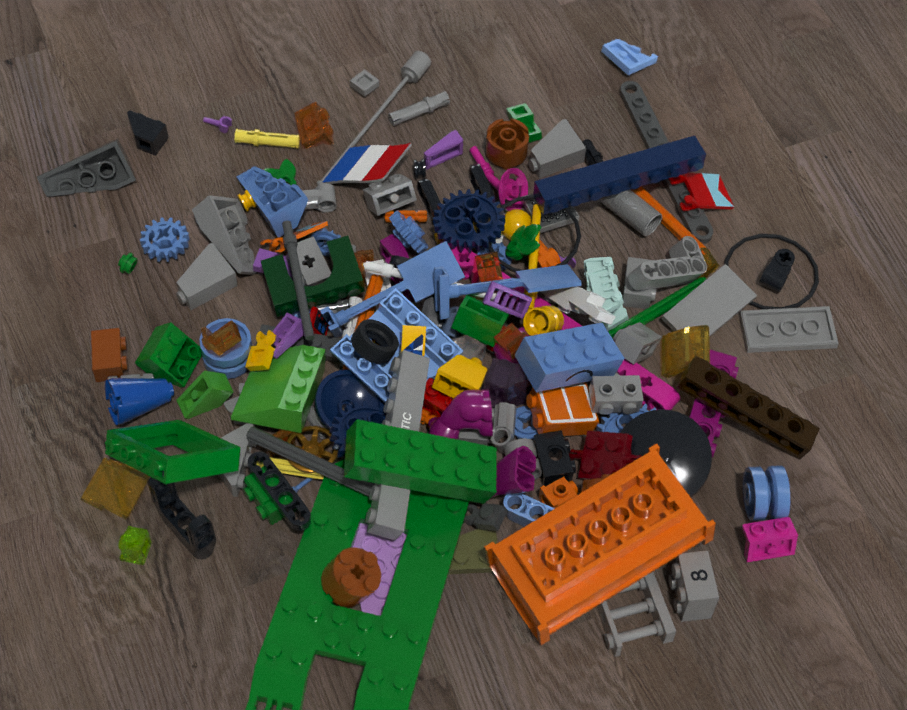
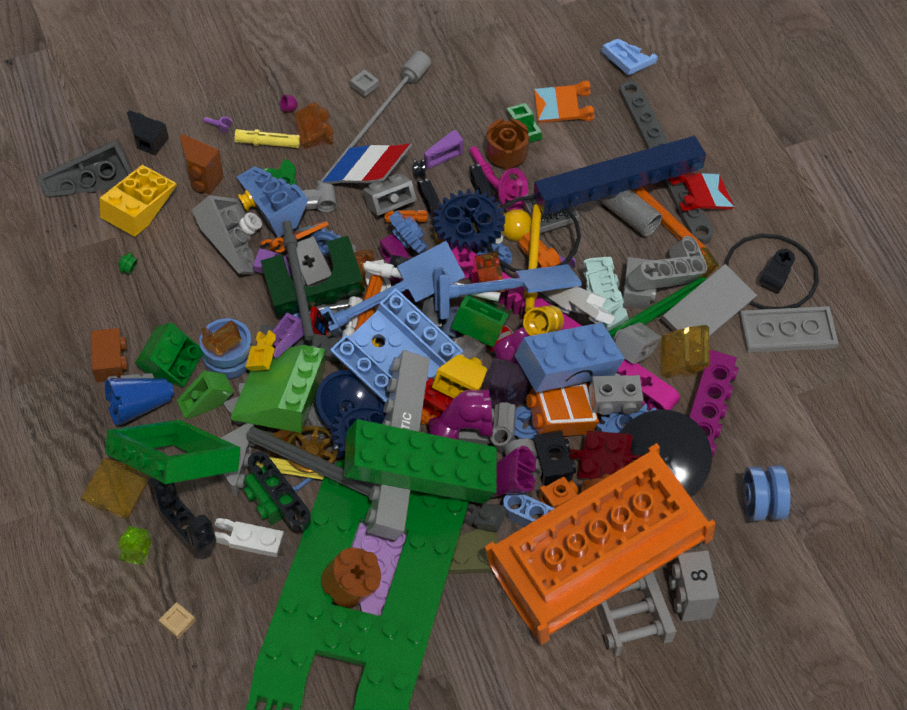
(136, 200): none -> yellow slope
(164, 239): medium blue gear -> none
(177, 620): none -> tan tile
(202, 164): none -> dark orange slope
(205, 278): light grey slope -> none
(249, 537): none -> white hinge
(250, 223): none -> white bush
(288, 103): none -> magenta hinge
(369, 349): black tyre -> none
(413, 339): yellow slope -> none
(414, 110): light grey pin -> none
(510, 339): clear orange bracket -> none
(522, 305): medium lavender slope -> none
(523, 242): green plate -> none
(557, 151): light grey slope -> none
(562, 103): none -> orange flag
(592, 155): black pin -> none
(748, 407): dark brown brick -> none
(769, 539): dark pink bracket -> none

